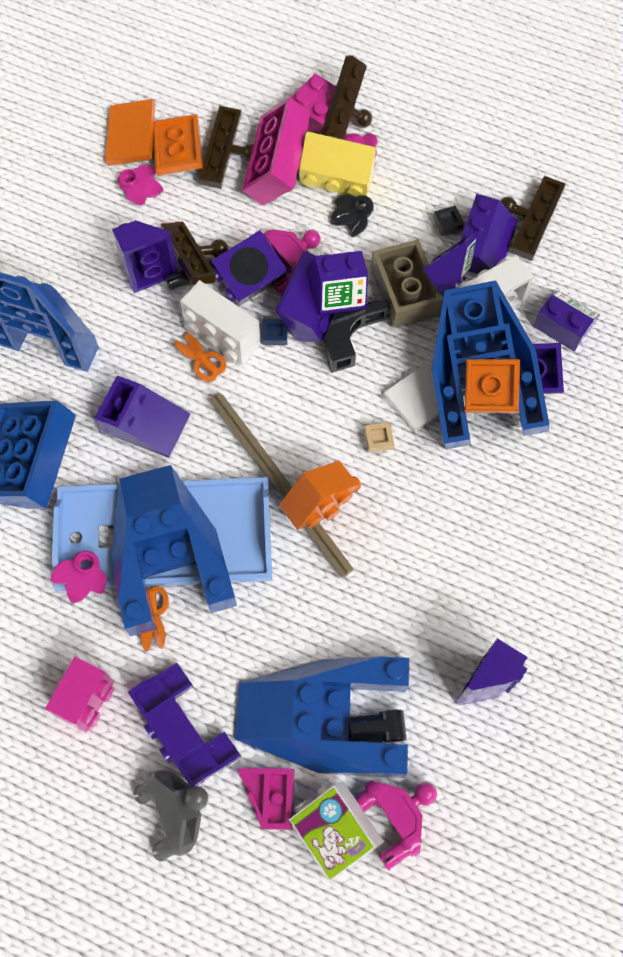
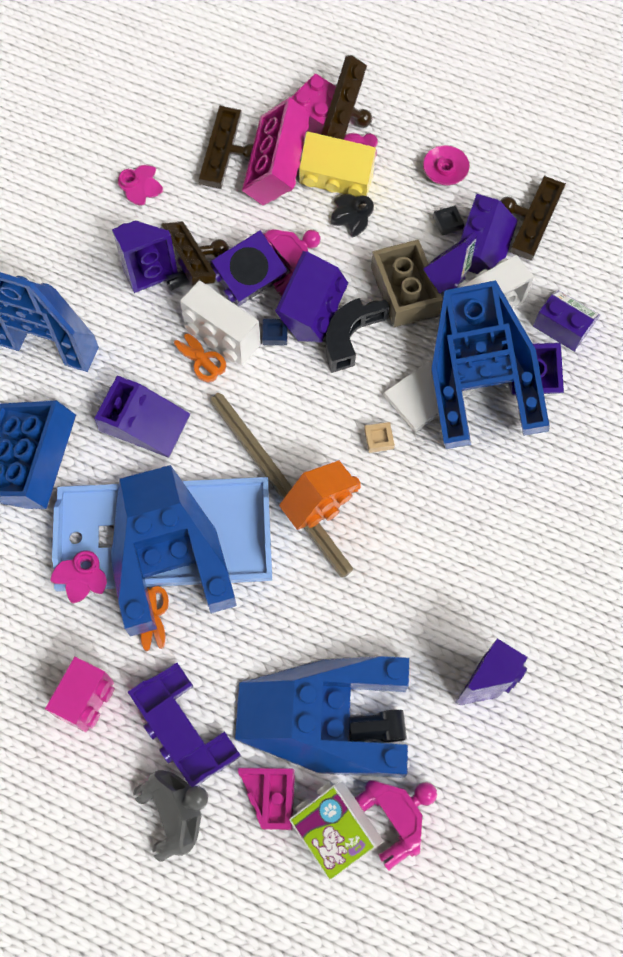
(130, 132): orange tile -> none
(177, 145): orange tile -> none
(339, 282): dark purple slope -> none
(446, 158): none -> dark pink dish
(492, 386): orange tile -> none

